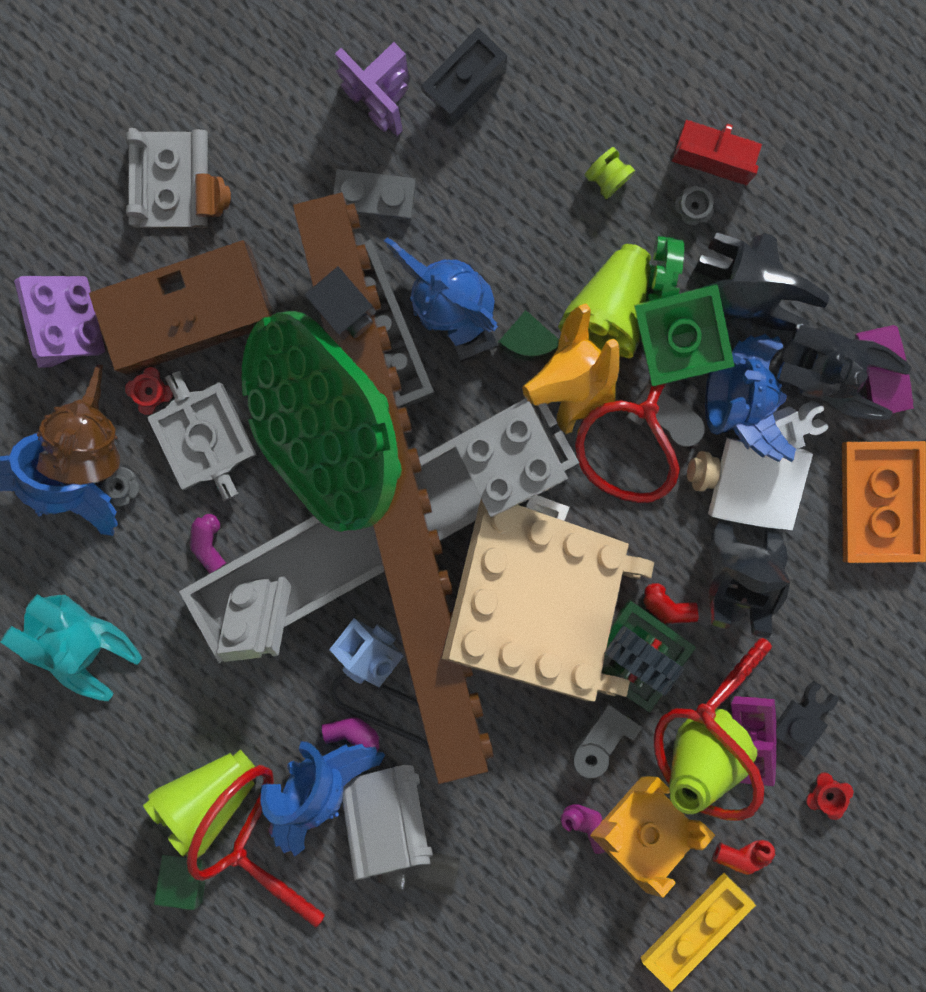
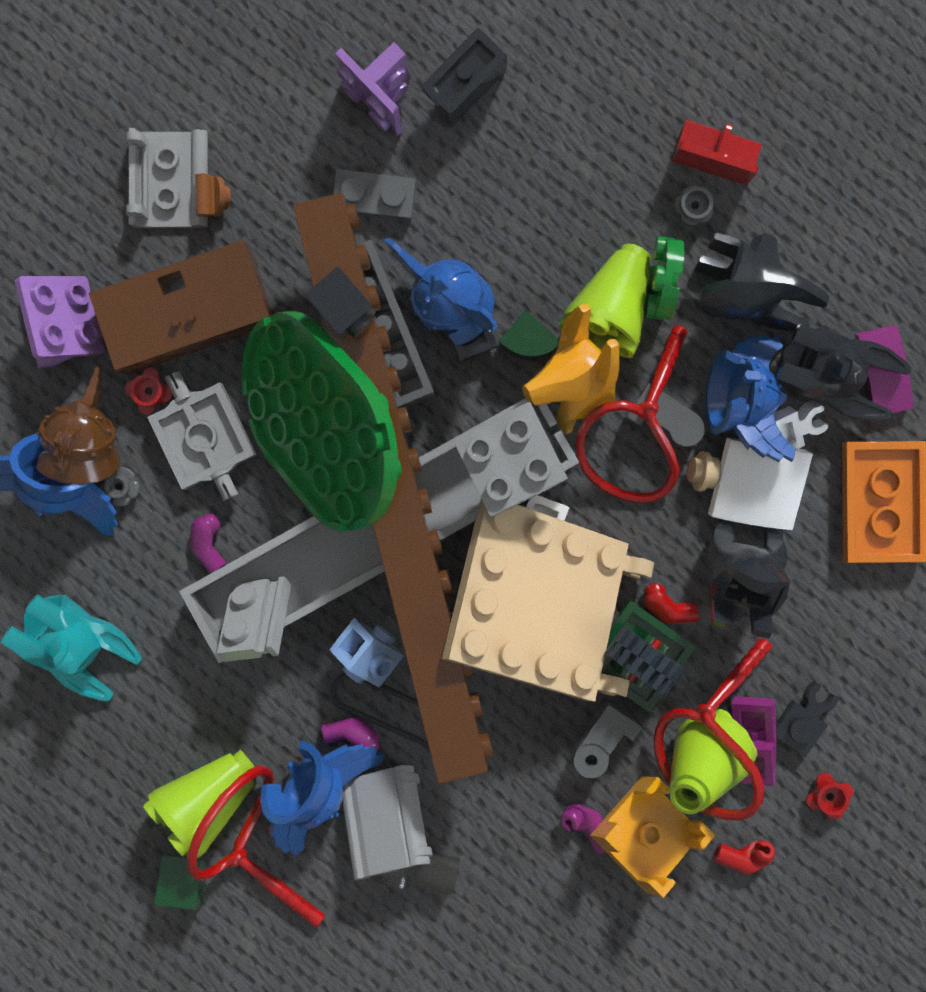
(609, 172): lime wheel -> none
(684, 335): green slope -> none
(697, 931): yellow plate -> none

